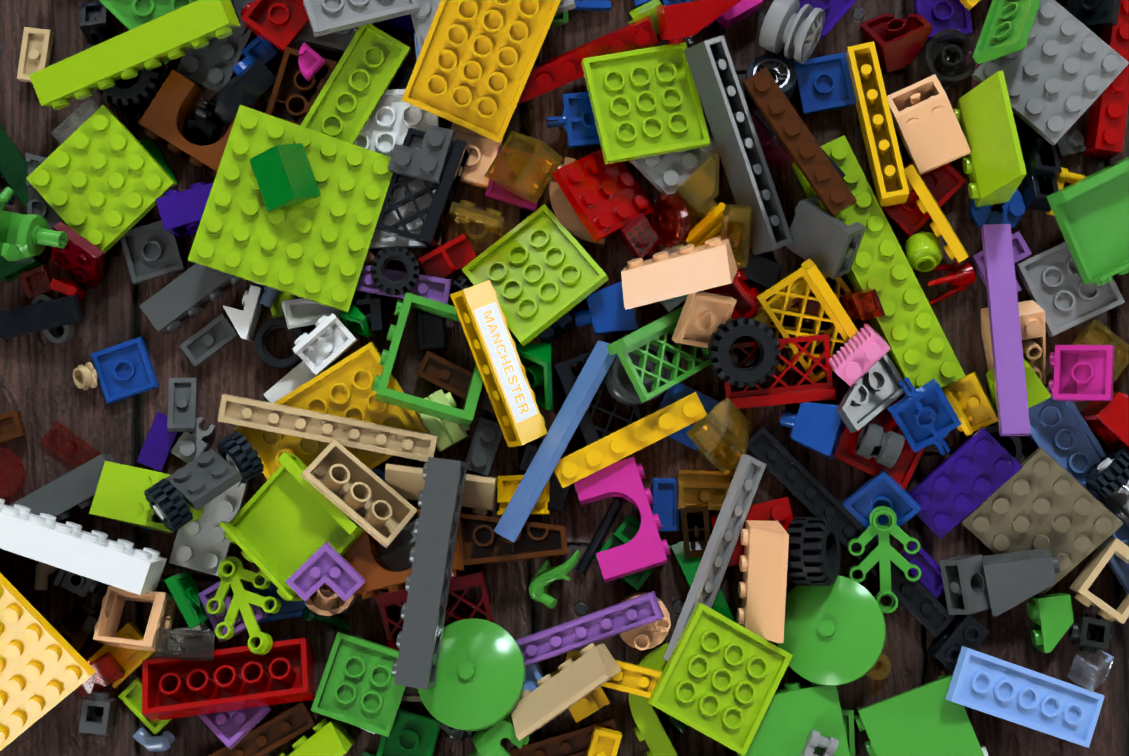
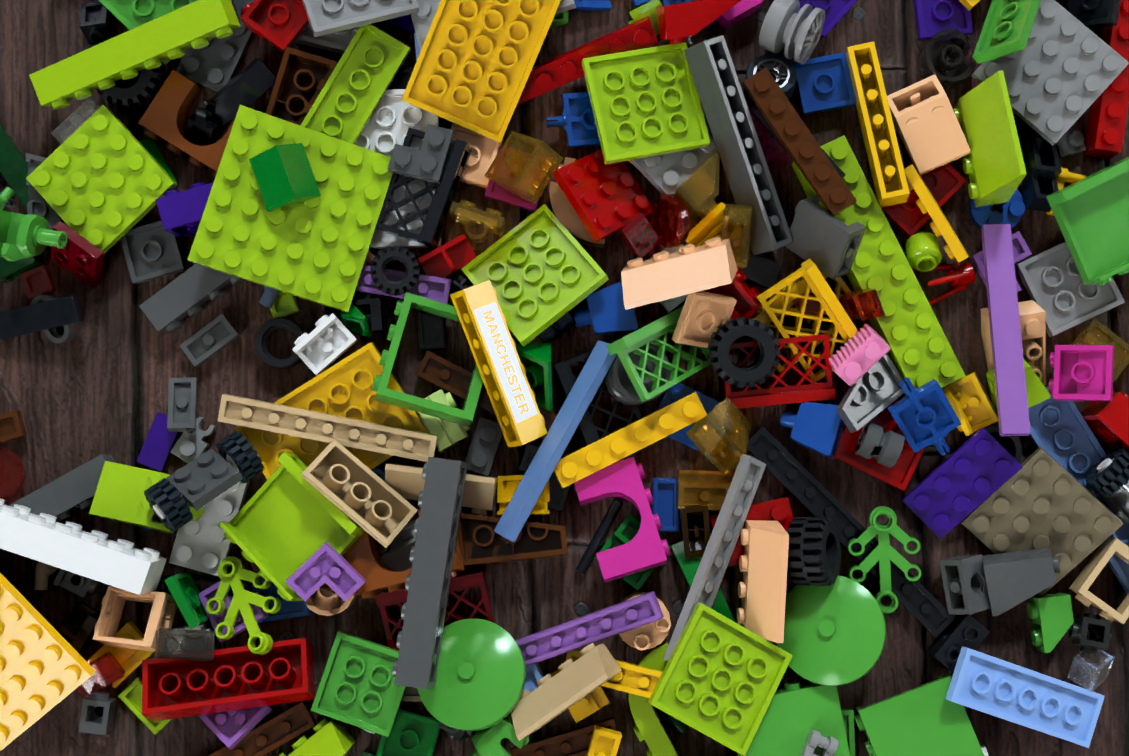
(35, 52): tan plate -> none
(67, 287): red tile -> none
(68, 445): clear red tile -> none
(85, 376): tan plate -> none
(125, 370): blue tile -> none
(154, 743): sand blue arm -> none
(246, 320): white slope -> none
(256, 49): blue plate -> none
(291, 381): white tile -> none
(305, 312): white tile -> none
(309, 61): dark pink tile -> none
(332, 620): dark green piece -> none
(546, 575): bright green piece -> none
(881, 491): blue plate -> none
(883, 671): clear yellow plate -> none
(896, 38): dark red slope -> none
(931, 572): dark purple tile -> none

